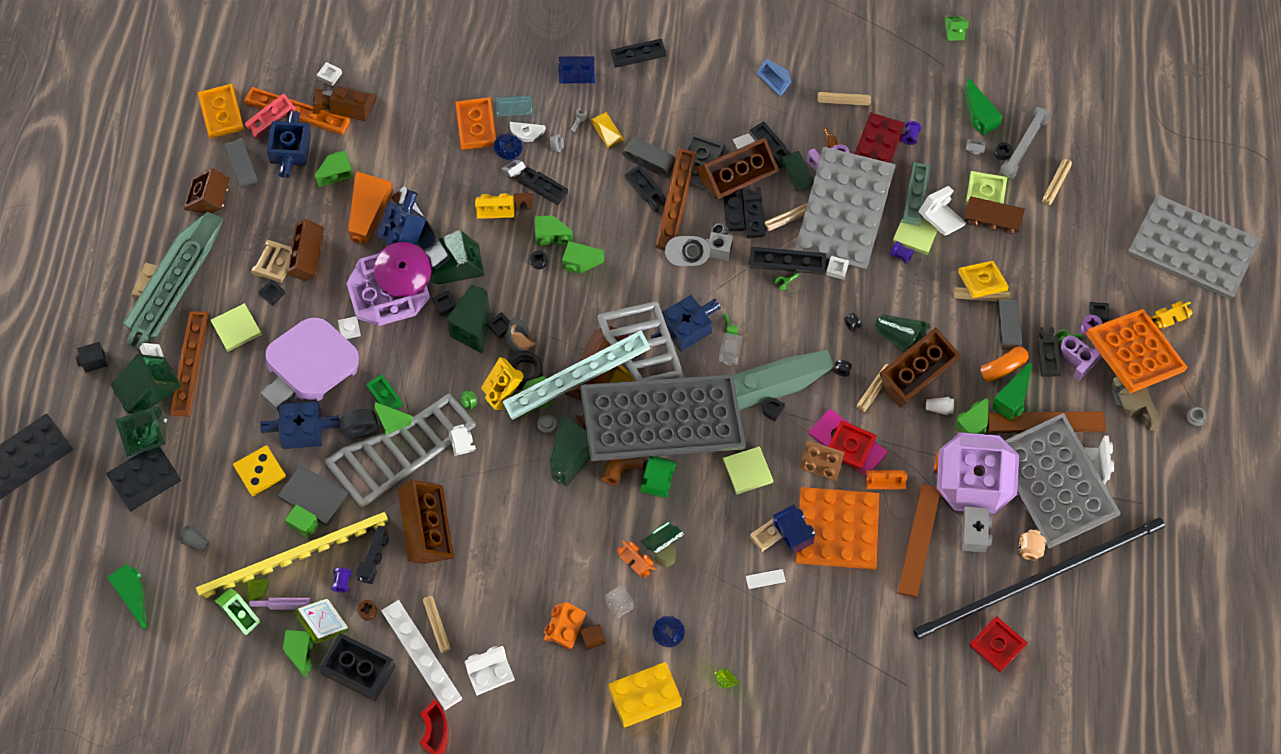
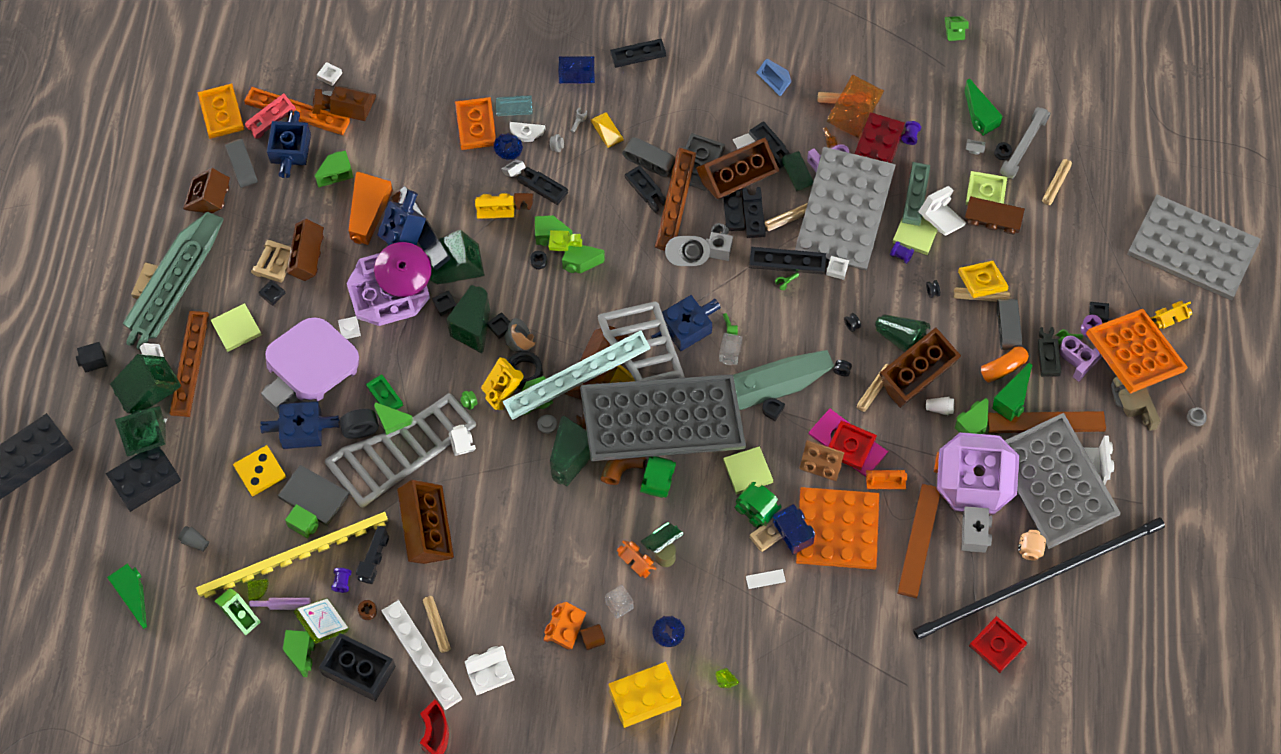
(562, 240): none -> lime plate
(757, 504): none -> green brick
(855, 105): none -> clear orange plate
(933, 289): none -> black bush

